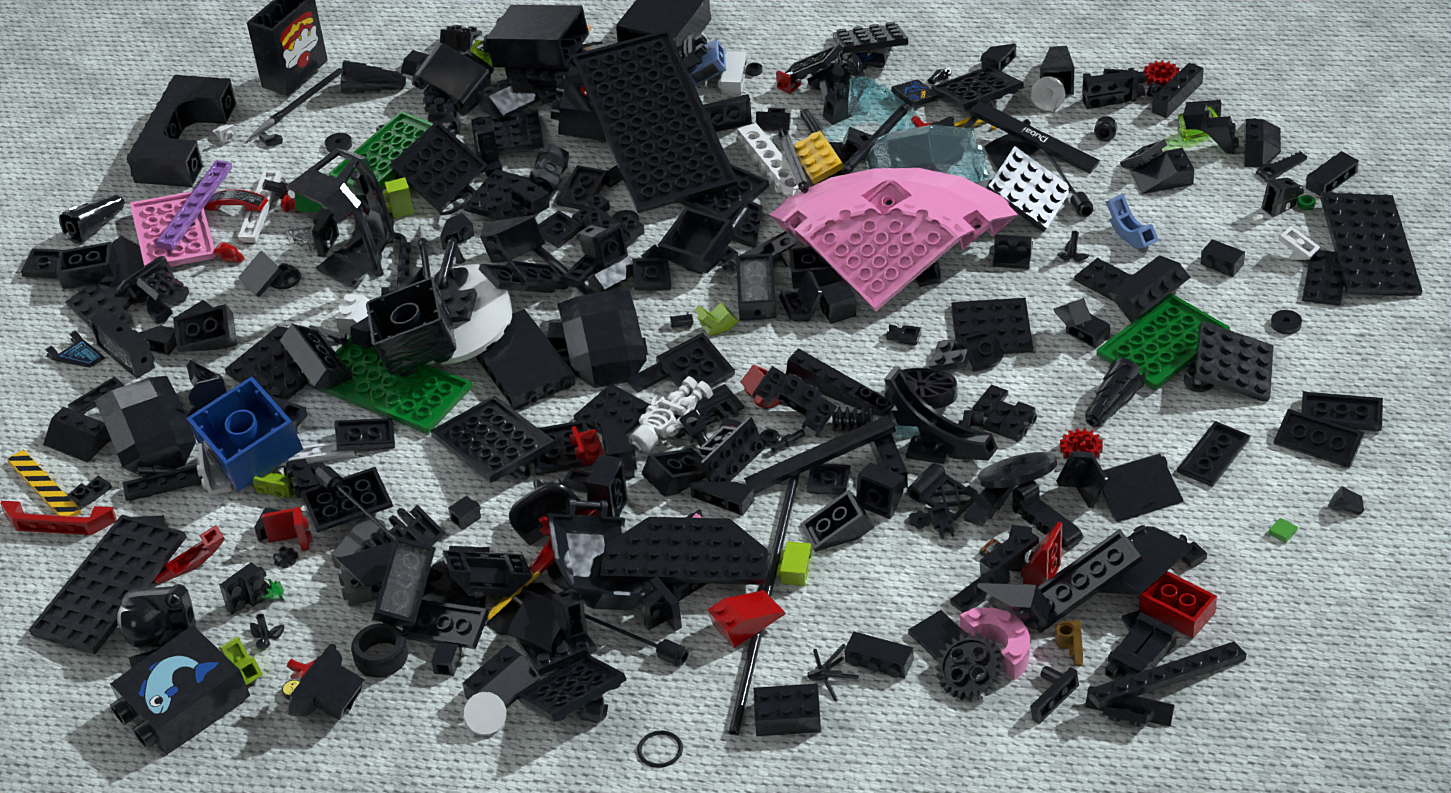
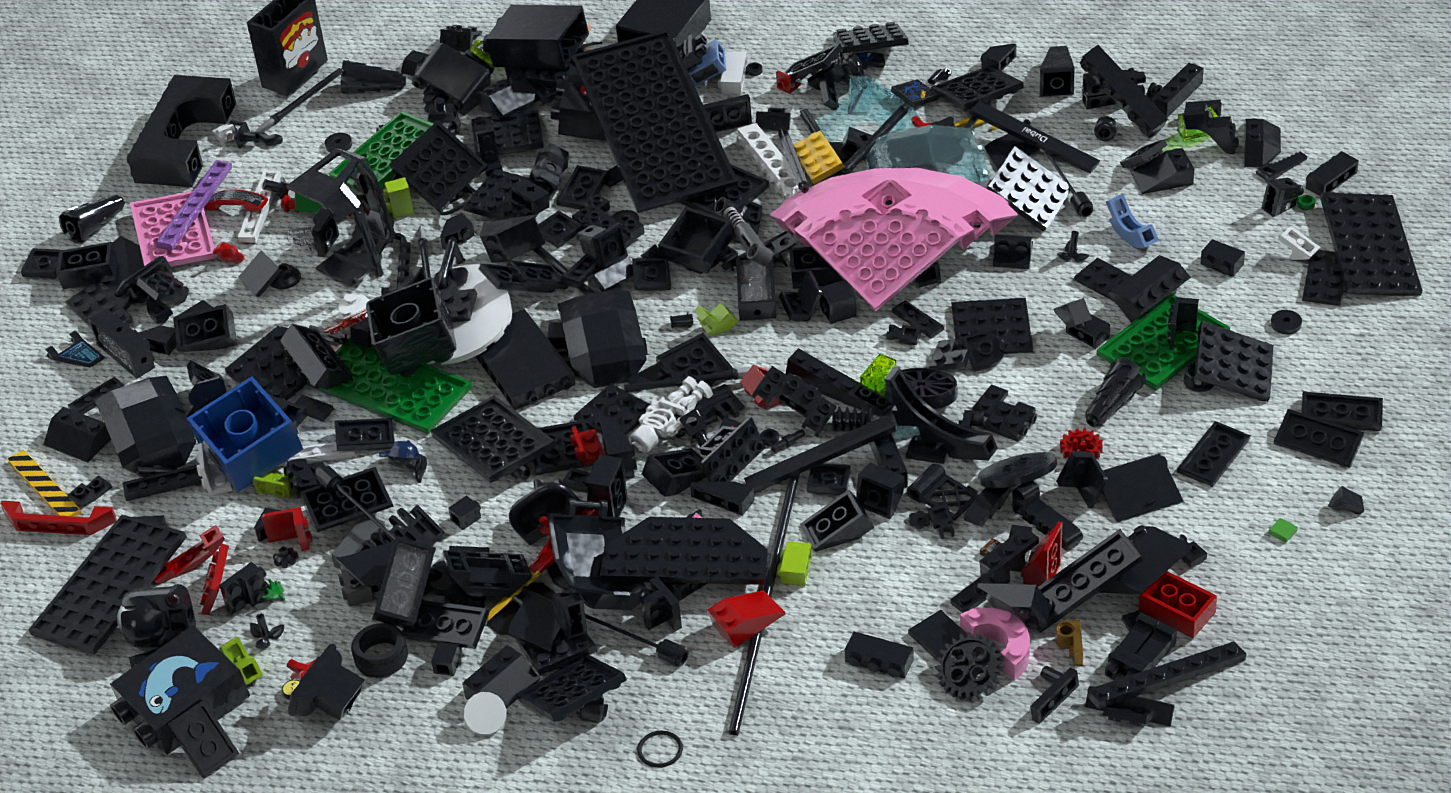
(203, 739): none -> black tile
(212, 583): none -> red plate
(243, 134): none -> black bracket
(315, 408): none -> black tile
(356, 317): none -> clear red plant
(408, 456): none -> hair
(726, 375): none -> black piece
(744, 233): none -> dark grey piece
(787, 709): black brick -> none
(824, 671): black plant -> none
(836, 104): black torso -> none
(875, 373): none -> clear neon green brick
(918, 318): none -> black tile
(1047, 93): white tile -> none
(1123, 91): none -> black brick
(1160, 72): red gear -> none
(1183, 318): none -> black bracket

